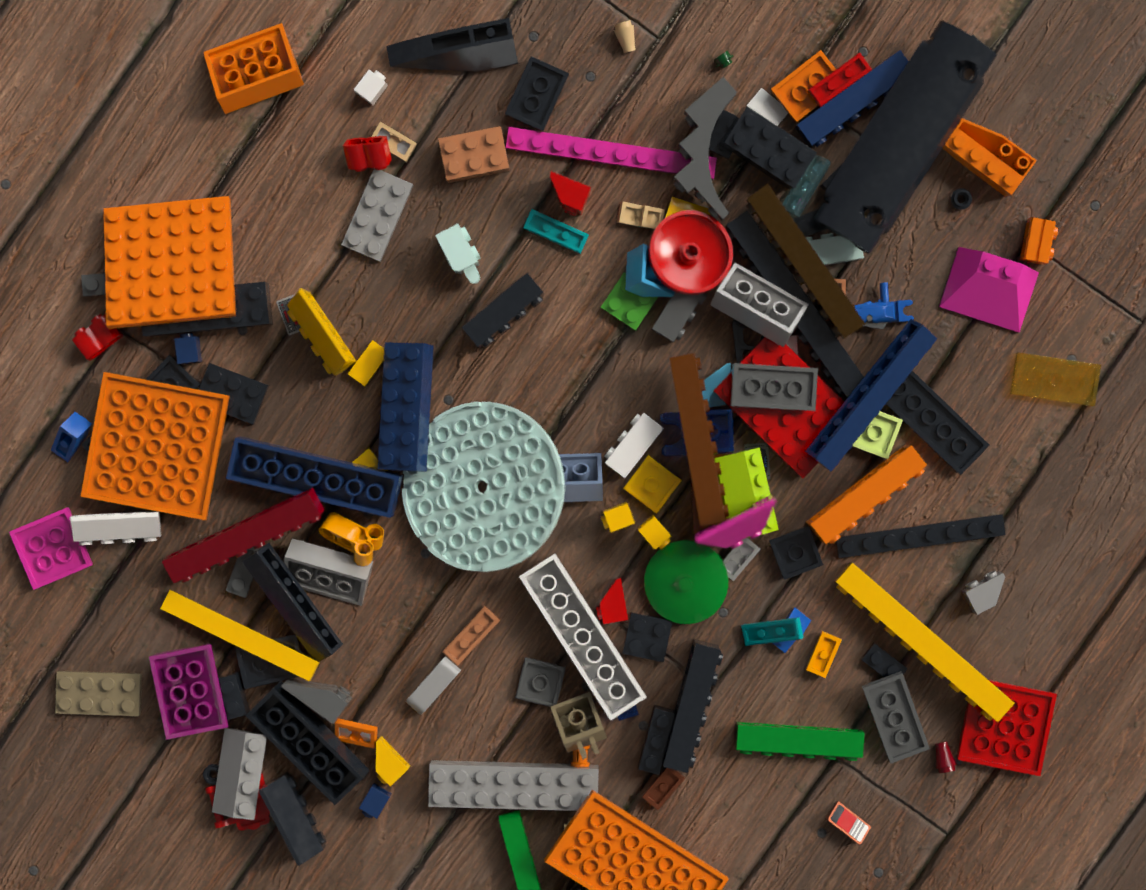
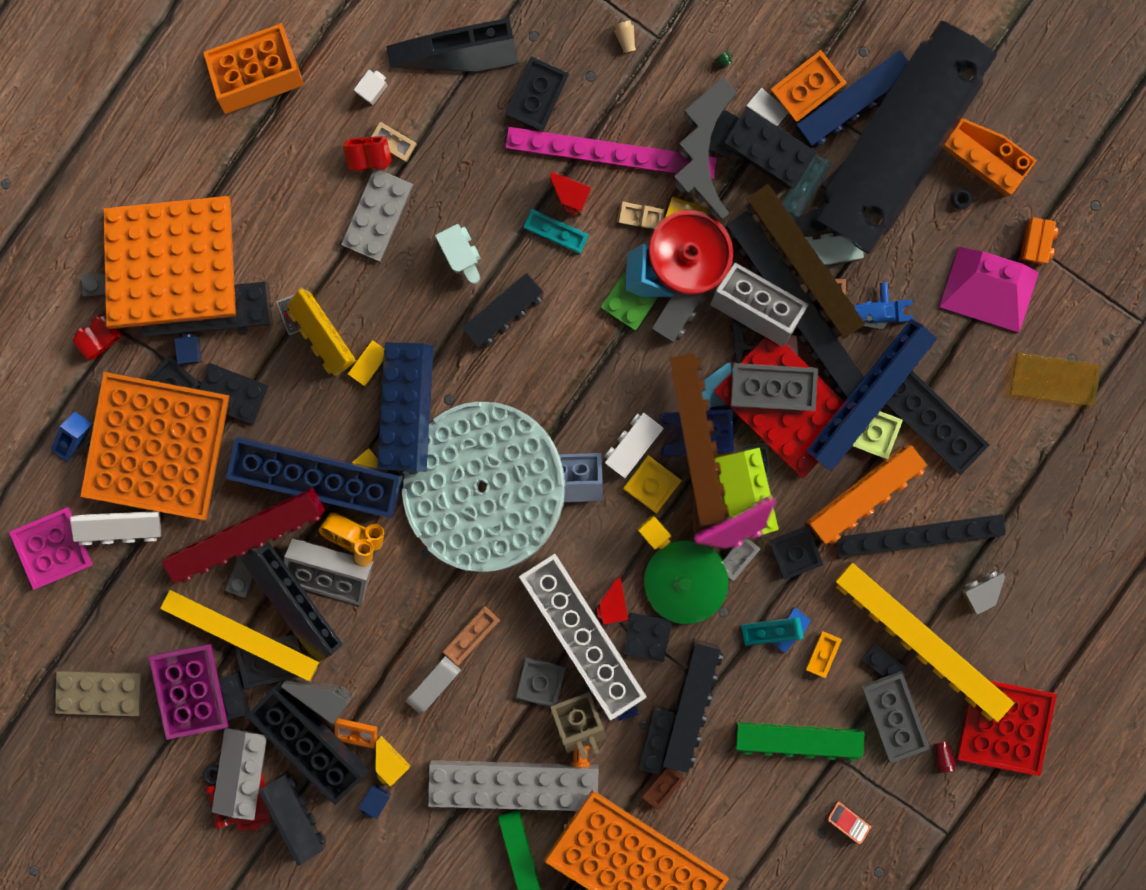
(474, 154): nougat brick -> none
(617, 517): yellow brick -> none
(839, 80): red tile -> none

